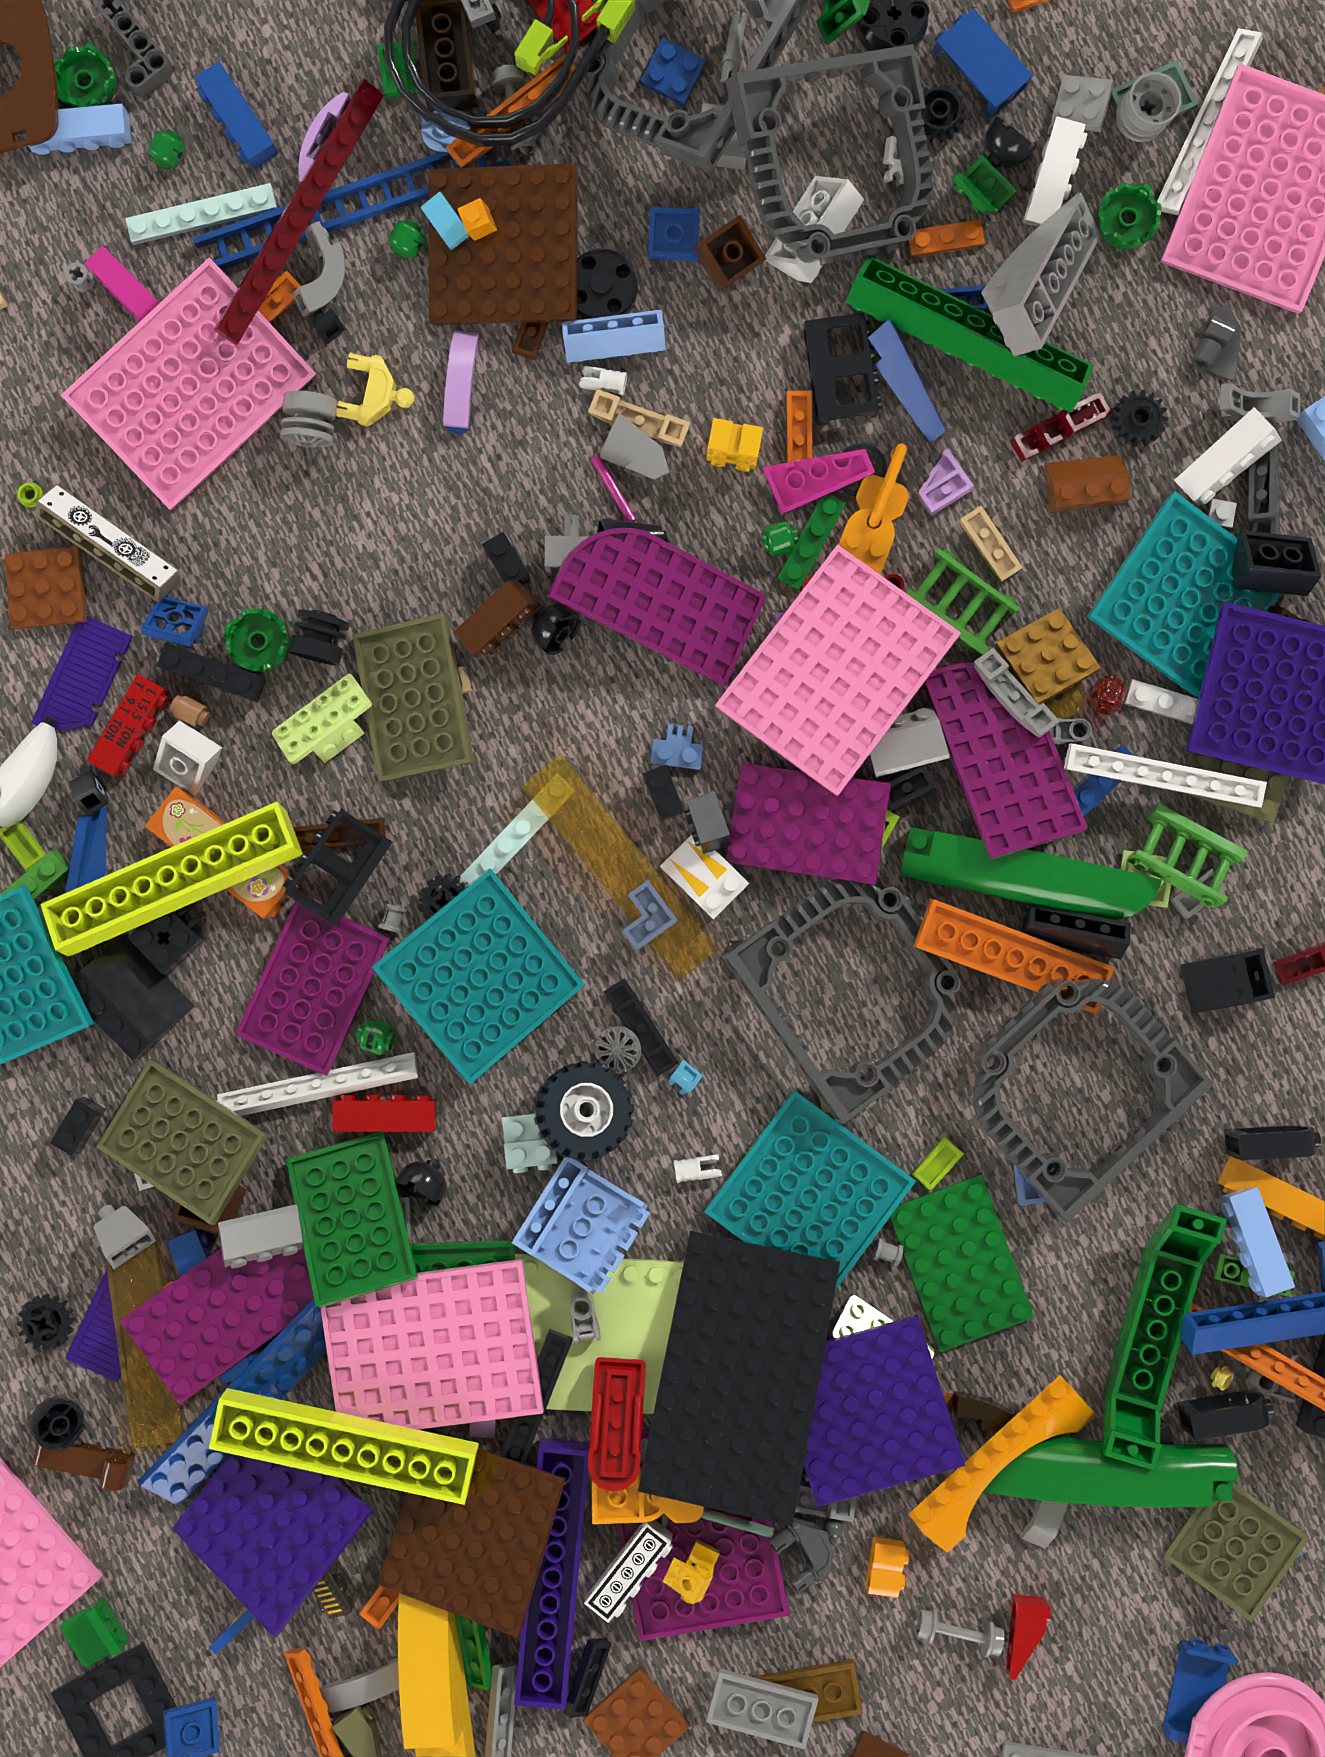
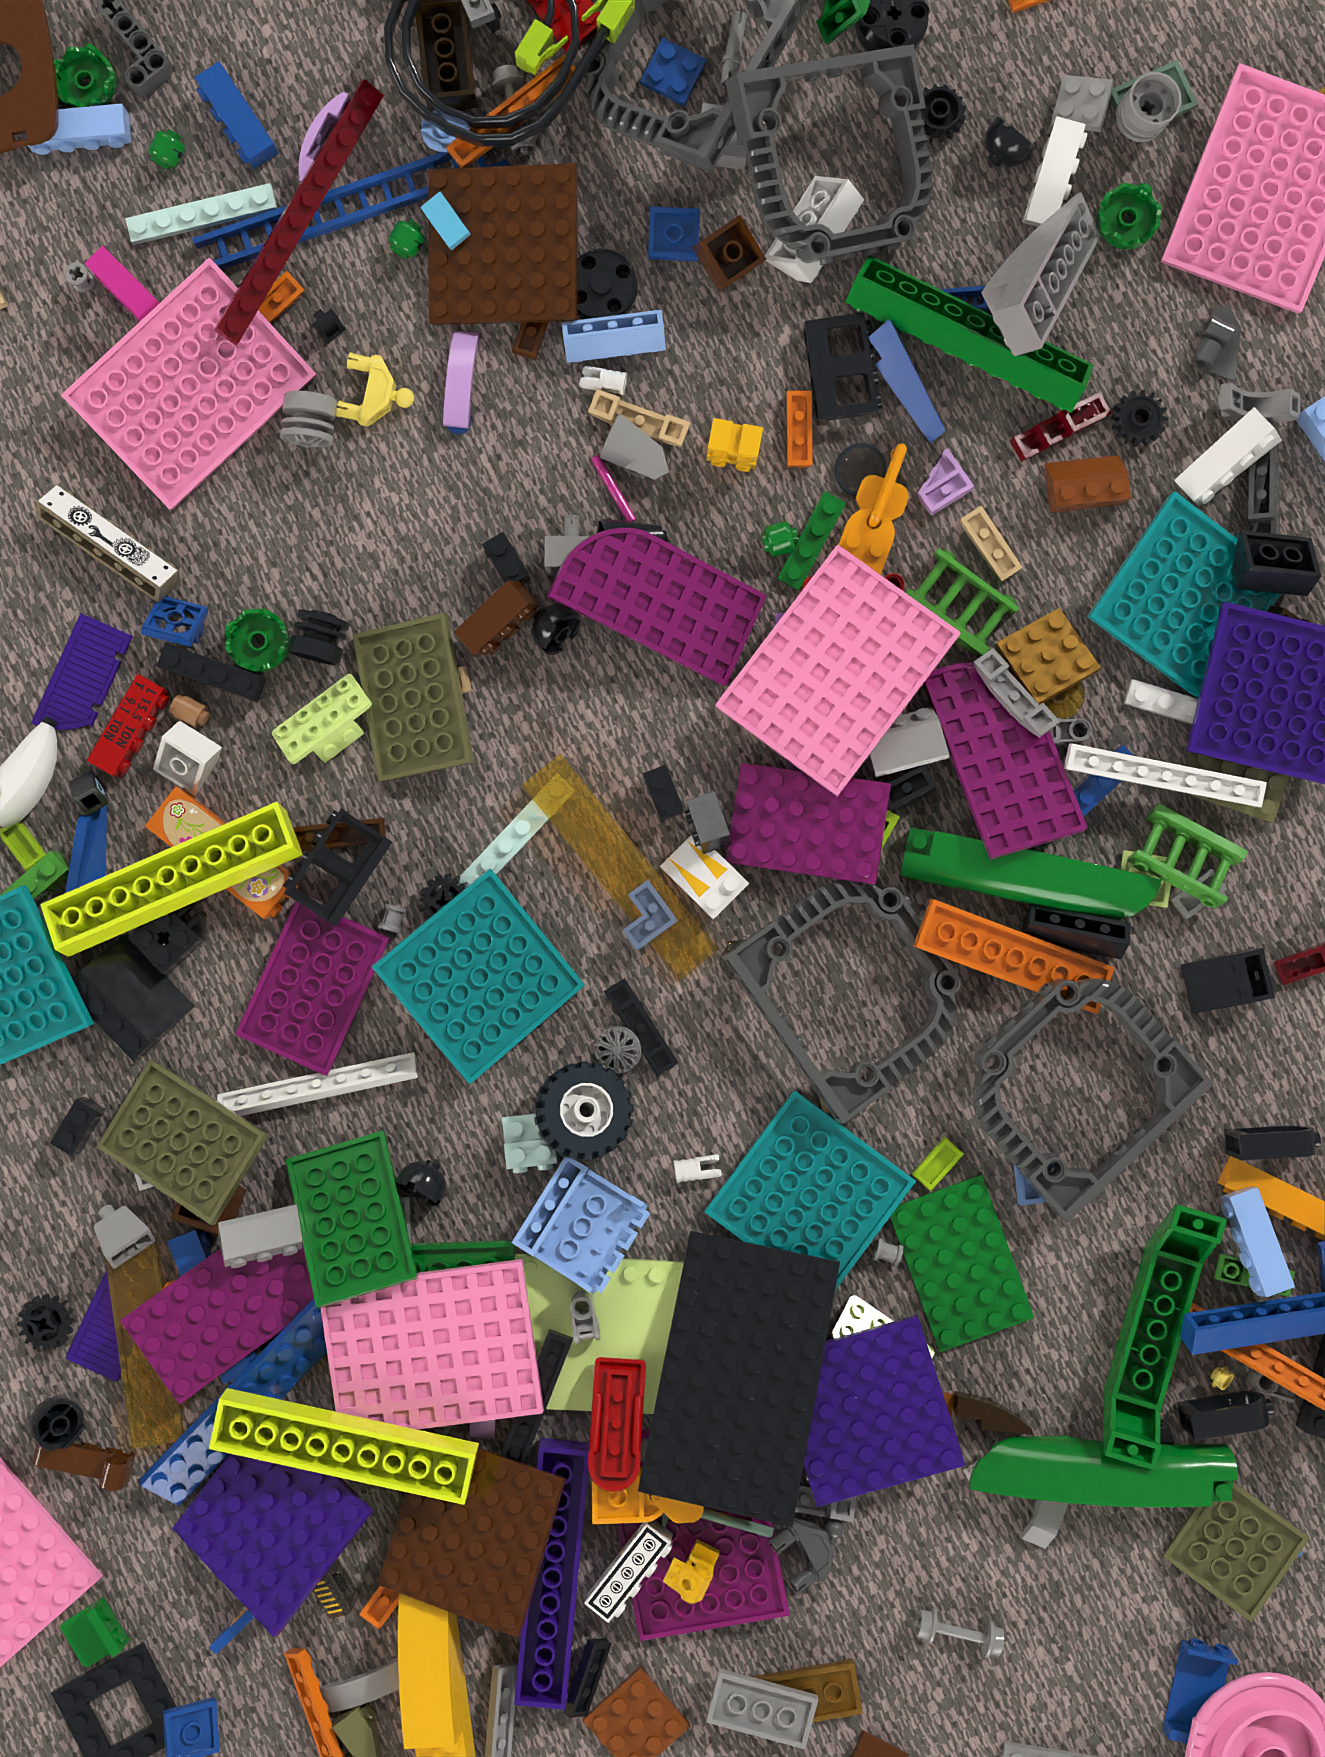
(25, 489): lime plate -> none
(45, 587): dark orange plate -> none
(329, 272): light grey arch -> none
(375, 1036): green head -> none
(384, 1114): red brick -> none
(389, 87): green plate -> none
(474, 1653): green plate -> none
(477, 219): light orange brick -> none
(677, 750): medium blue hinge -> none
(685, 1076): medium azure tile -> none
(812, 478): dark pink wing -> none
(886, 1567): light orange brick -> none
(892, 159): white plate -> none
(947, 238): orange plate -> none
(947, 1509): light orange arch -> none
(984, 60): blue panel -> none
(984, 186): green bracket -> none
(1027, 1628): red slope -> none
(1108, 695): clear red head -> none
(1179, 181): white plate -> none
(1222, 512): white plate -> none

